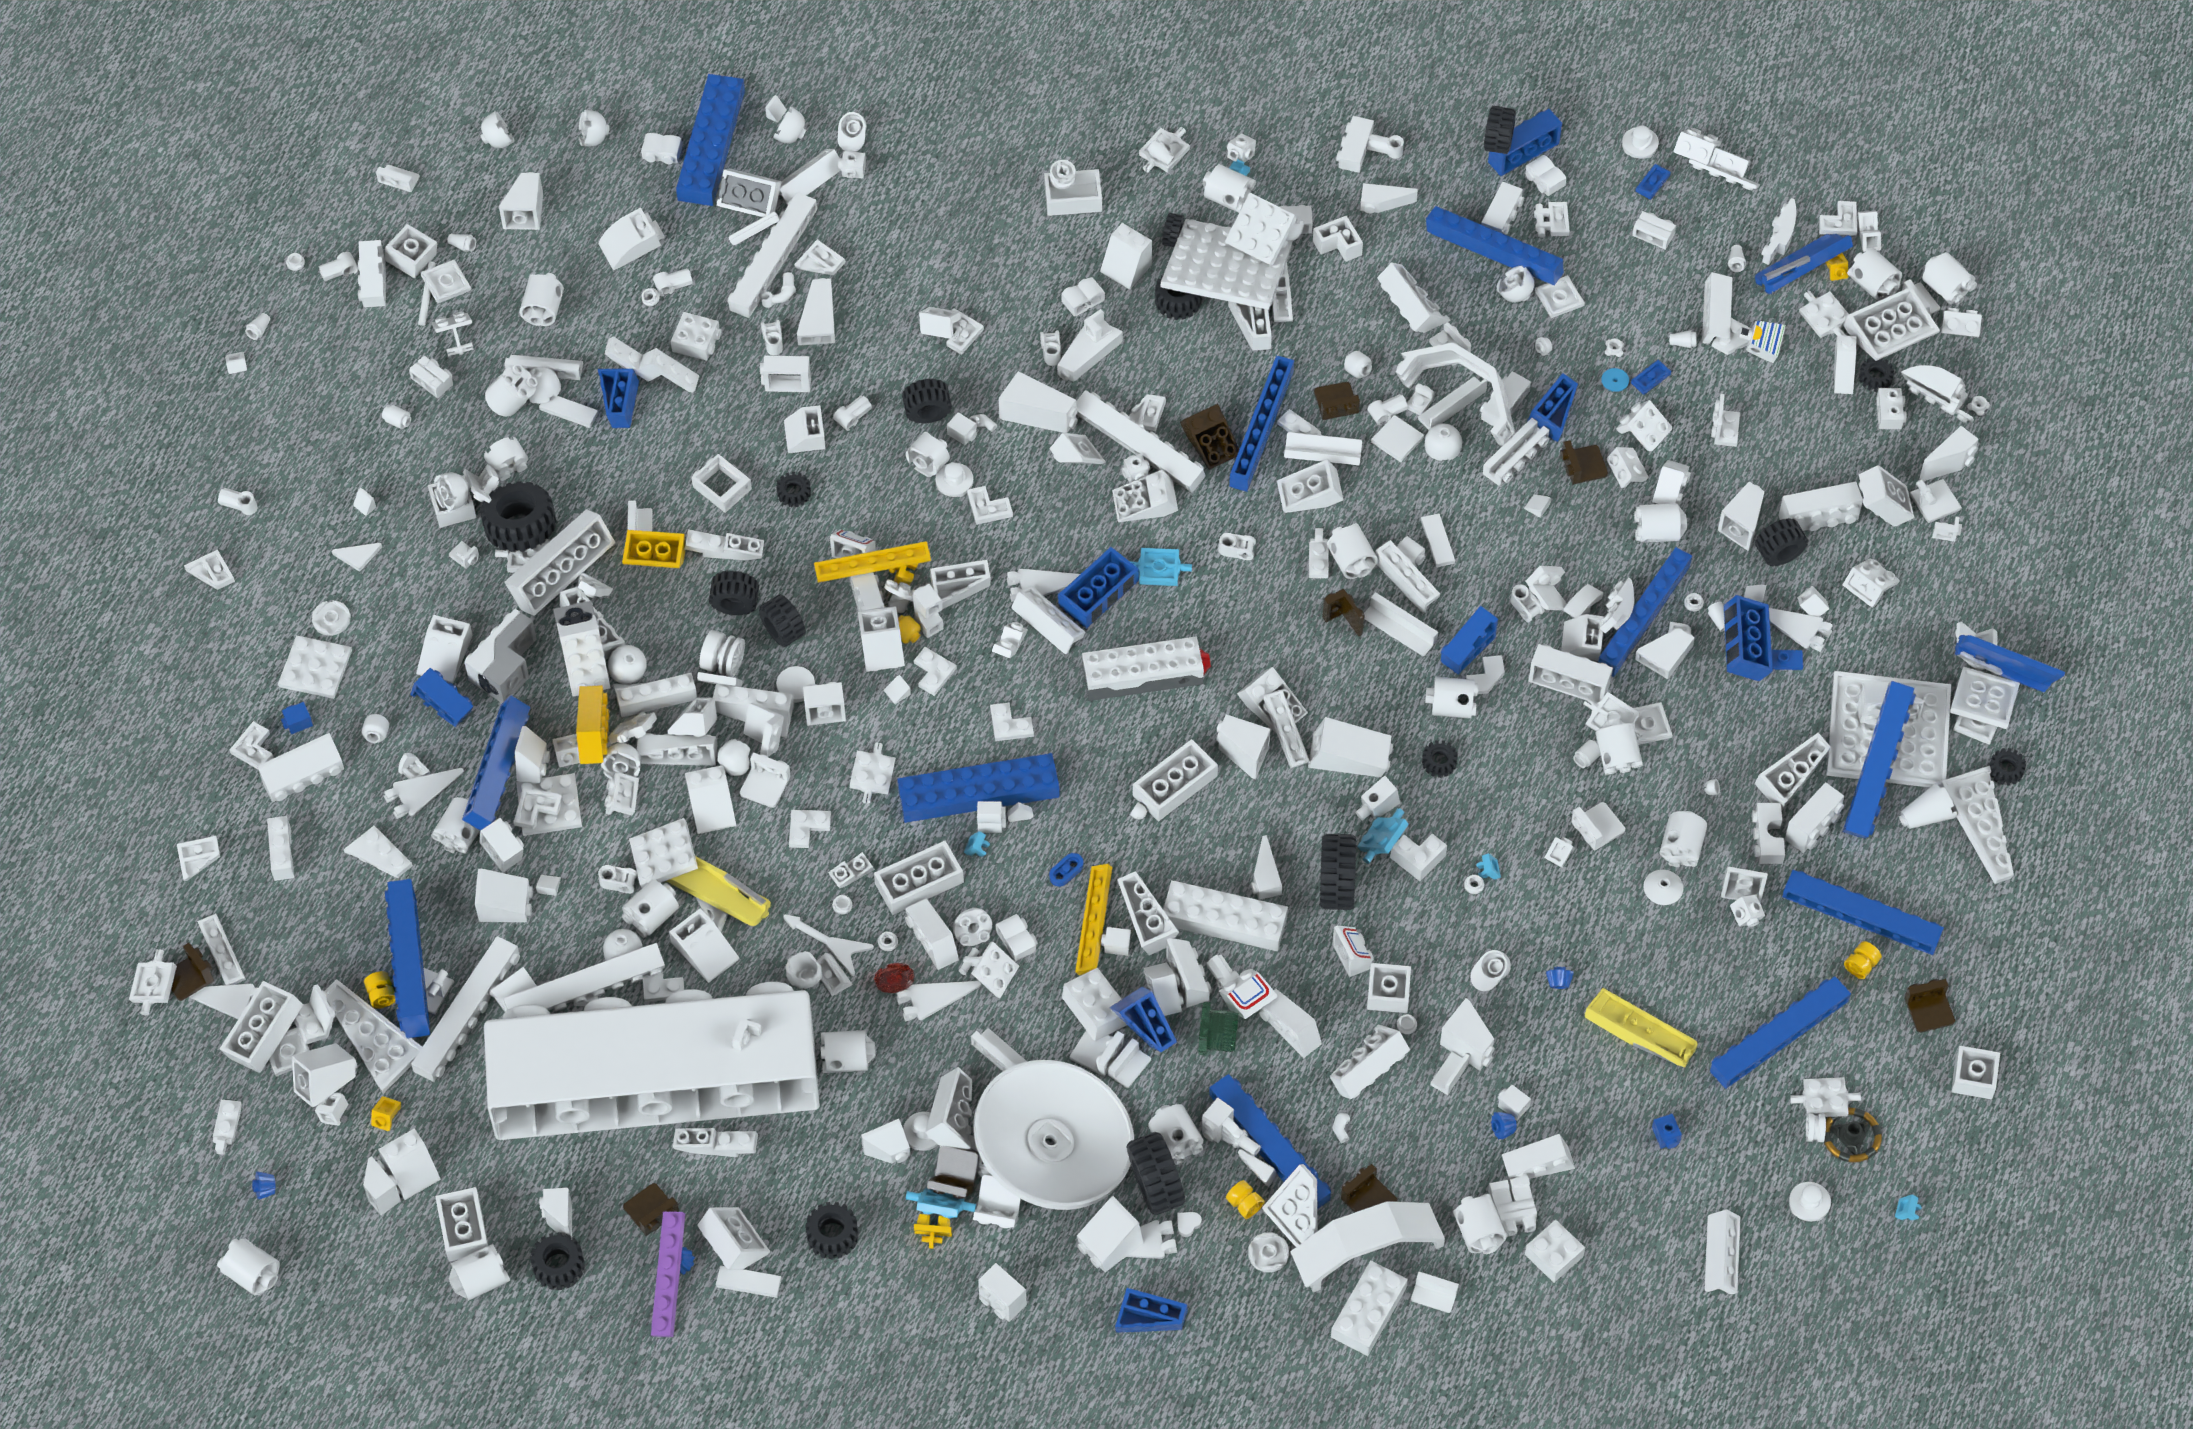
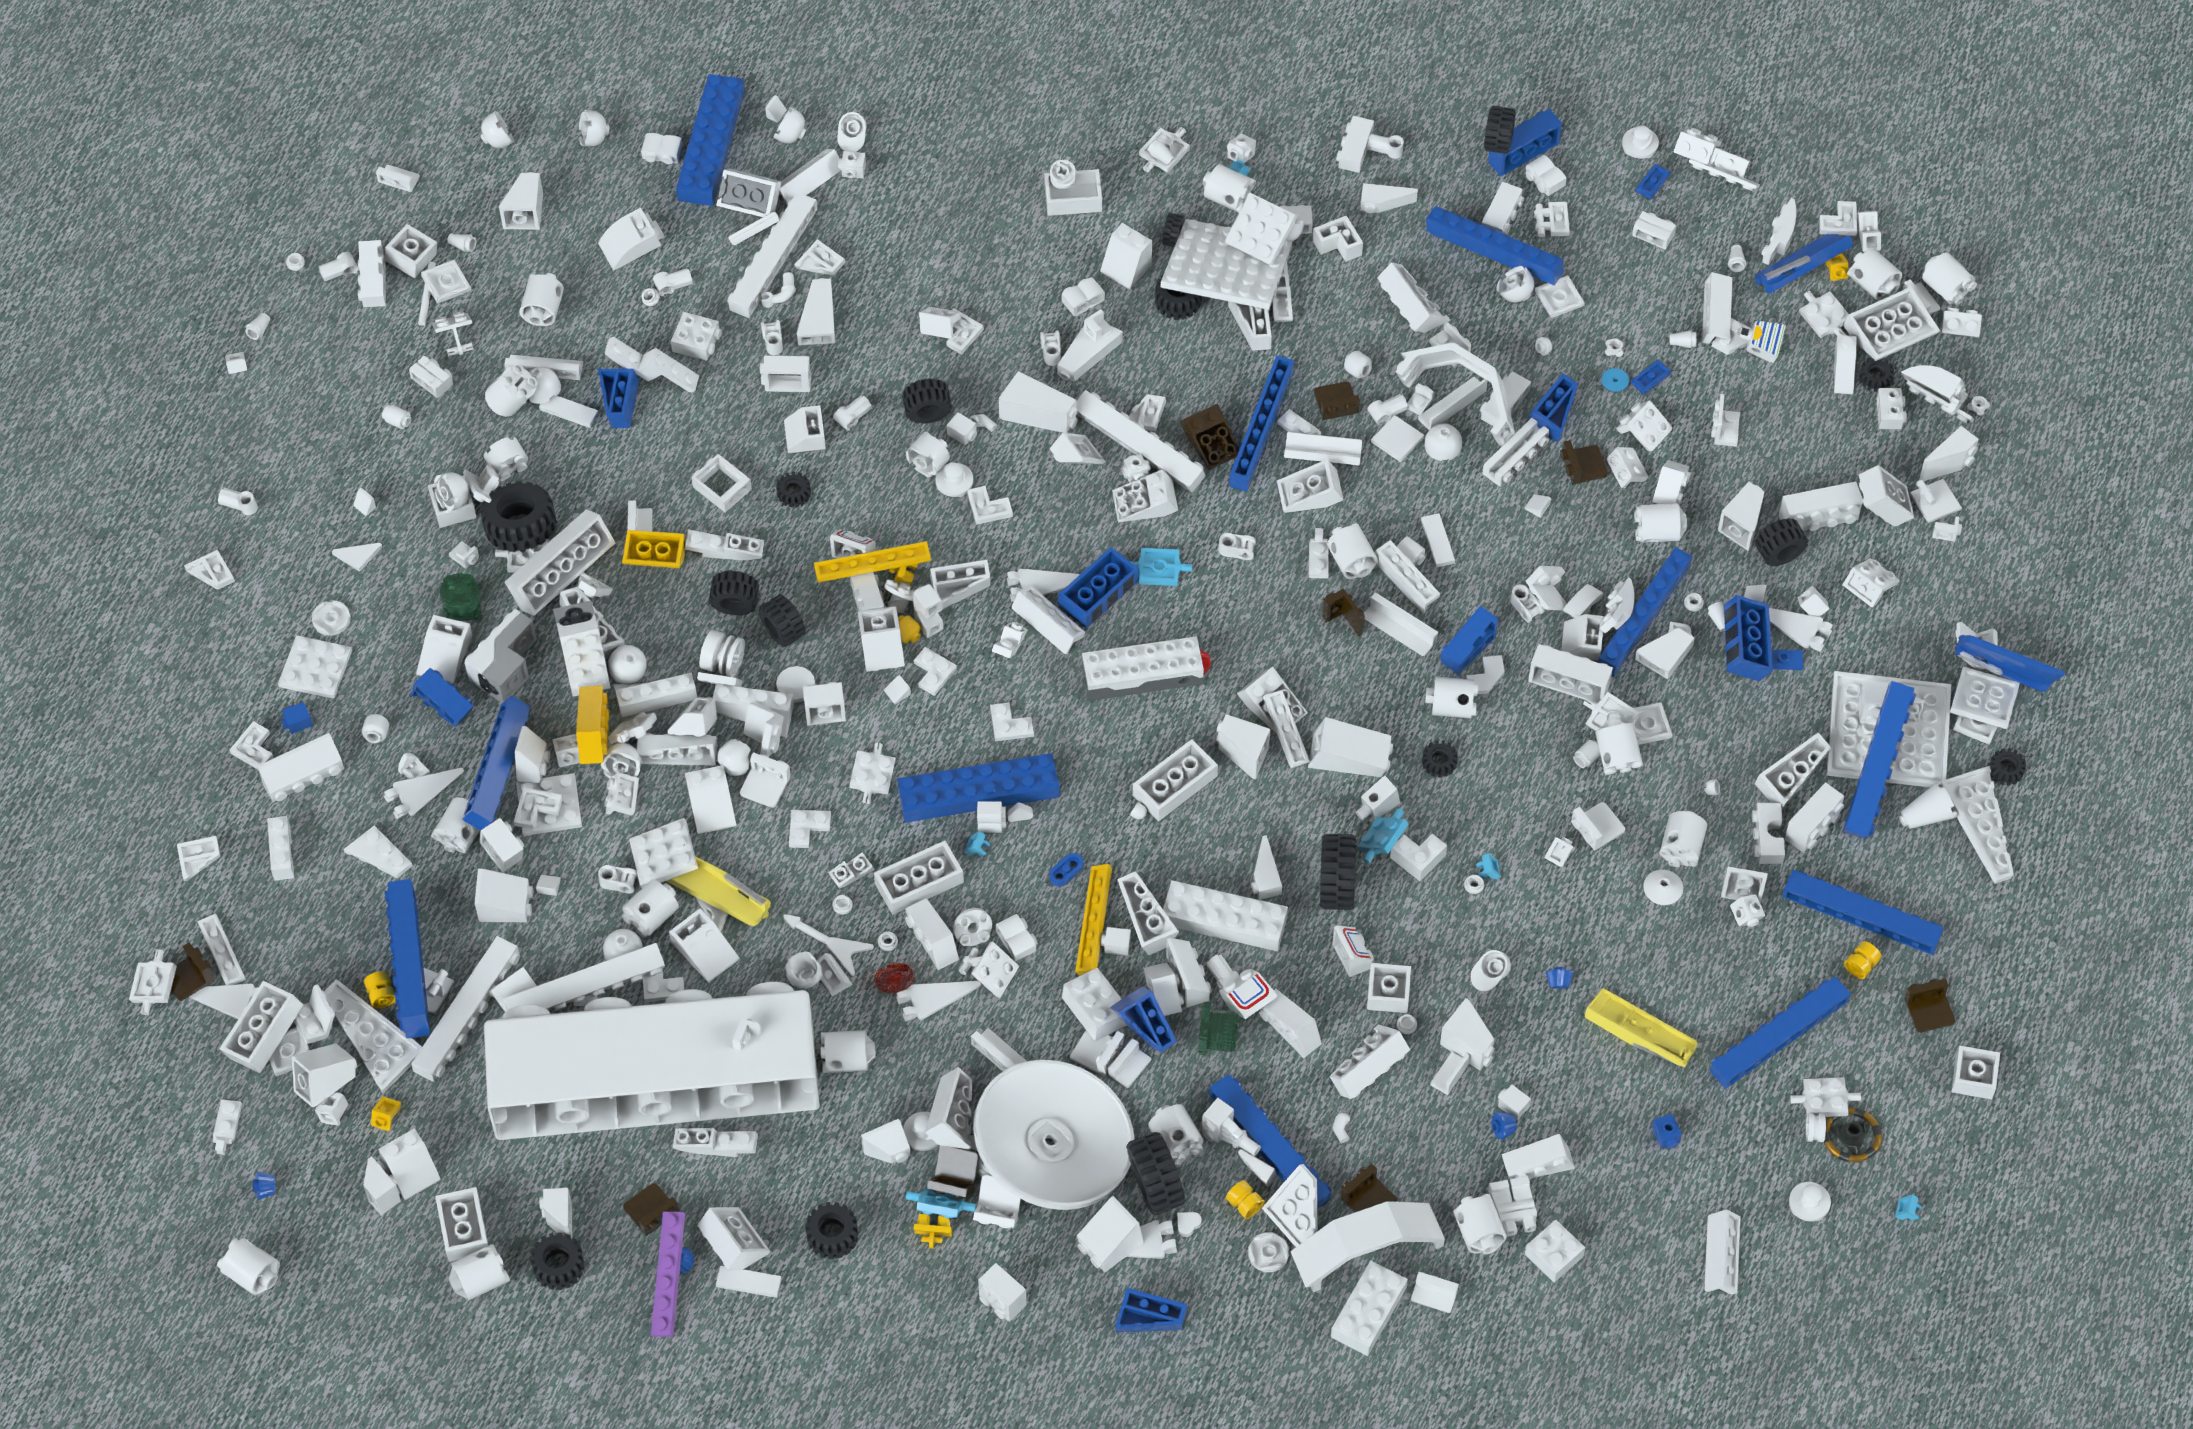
(461, 597): none -> clear green piece

